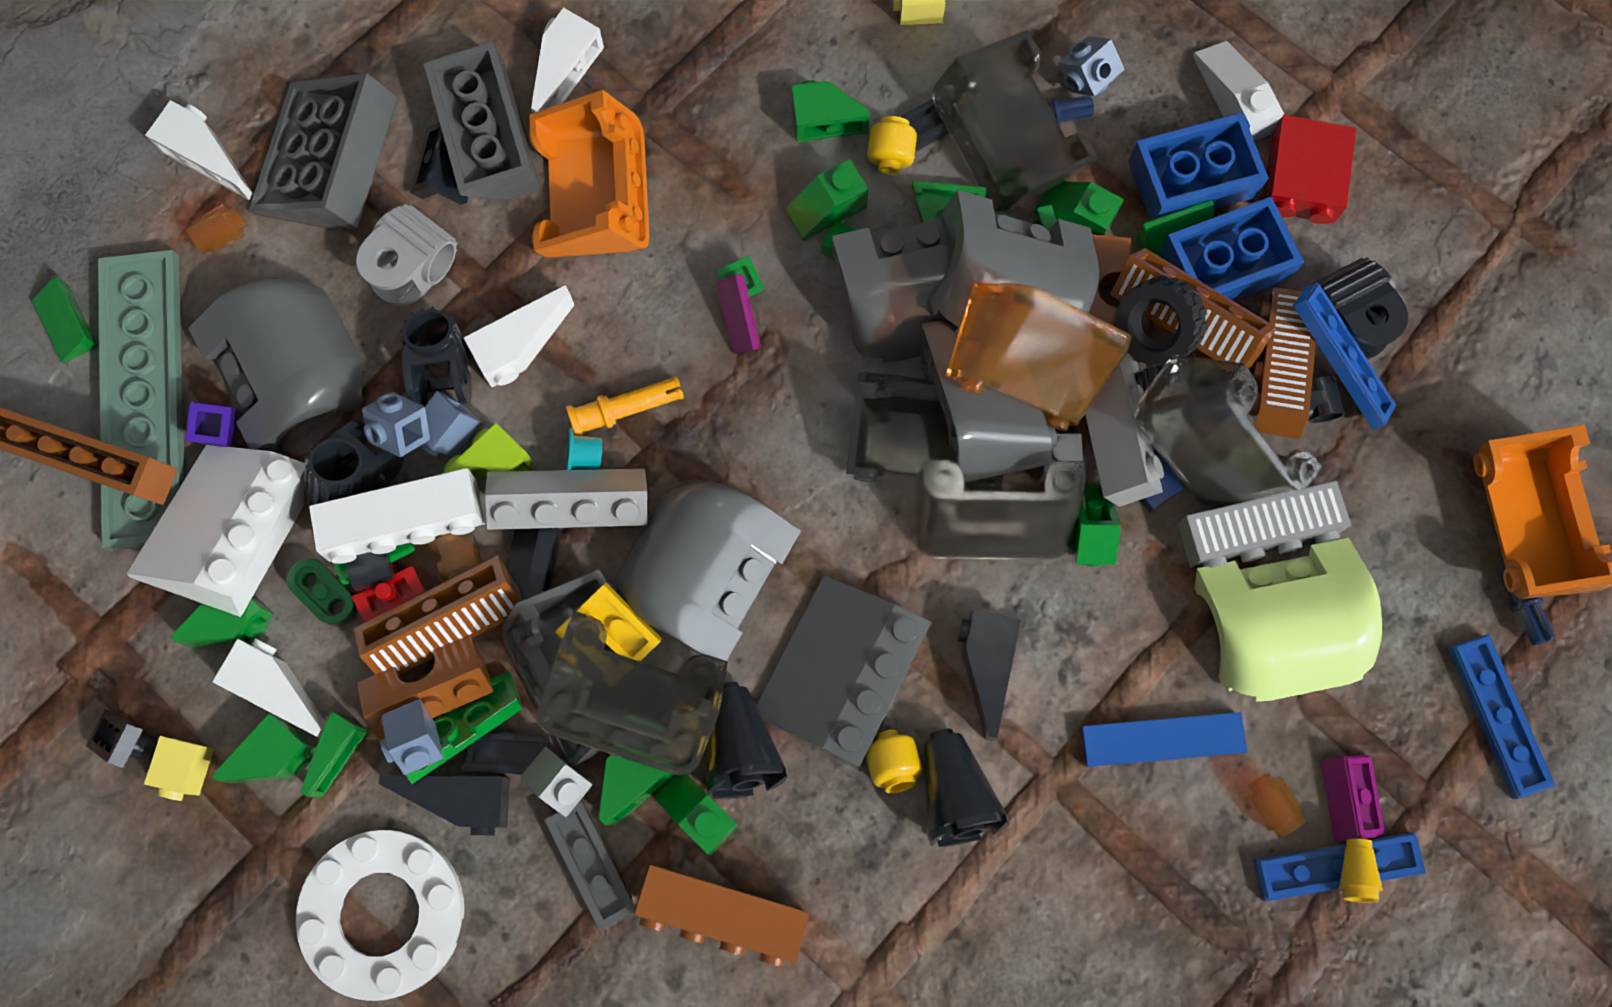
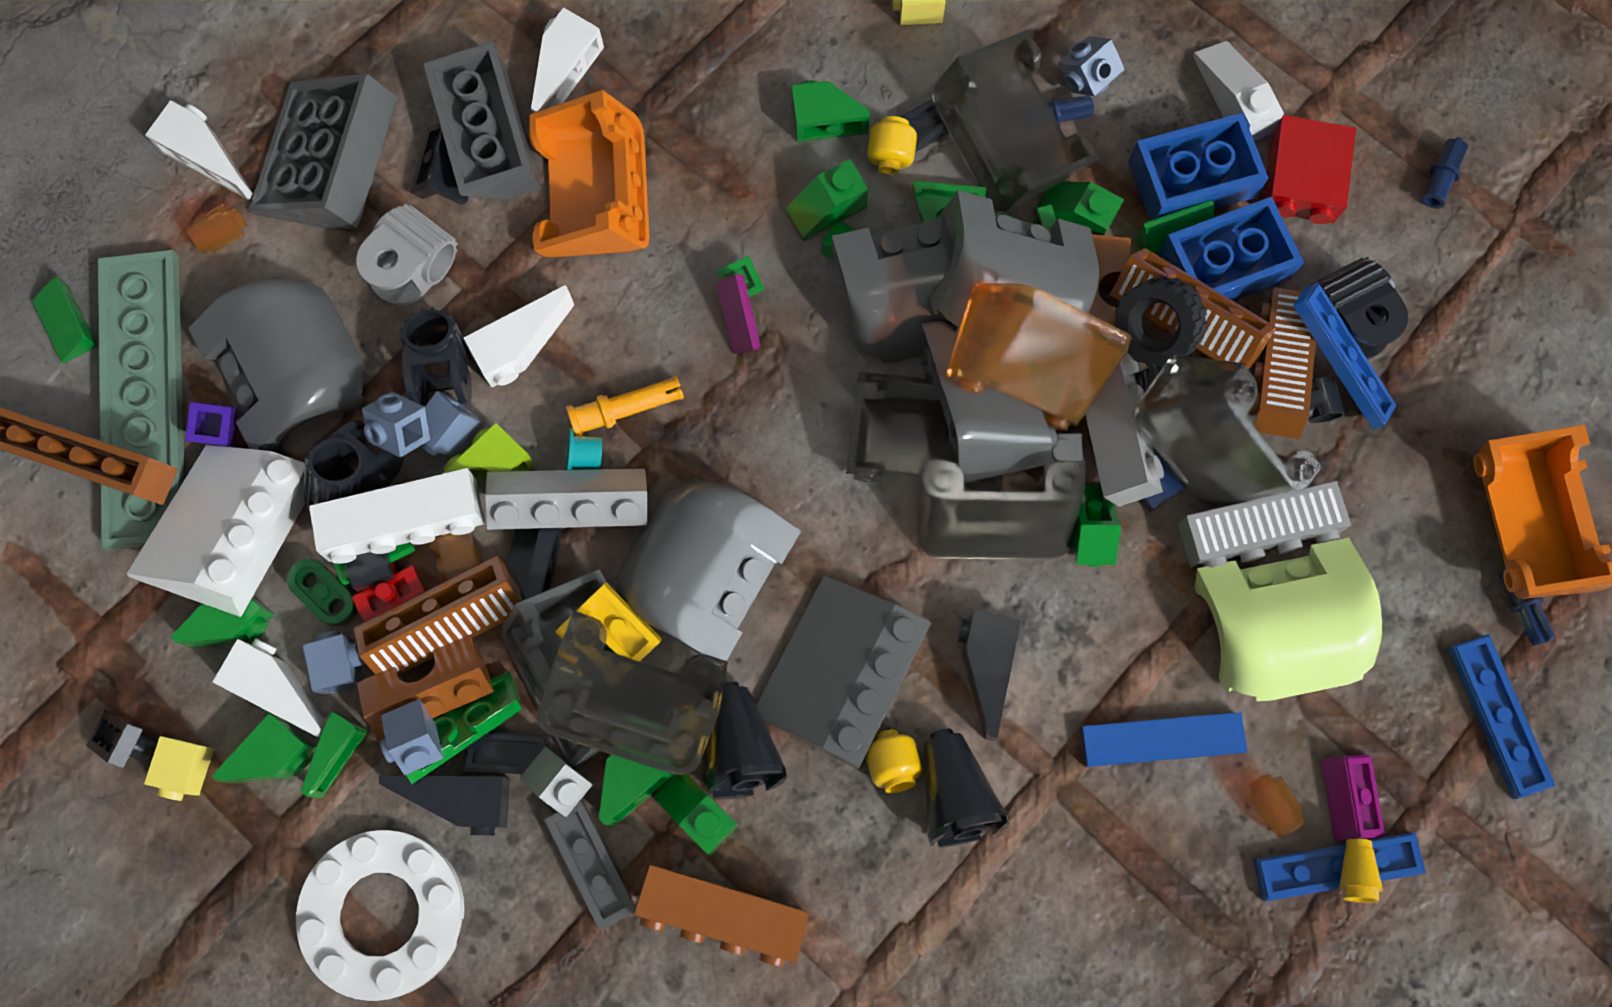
(333, 663): none -> sand blue brick
(1444, 173): none -> dark blue axle

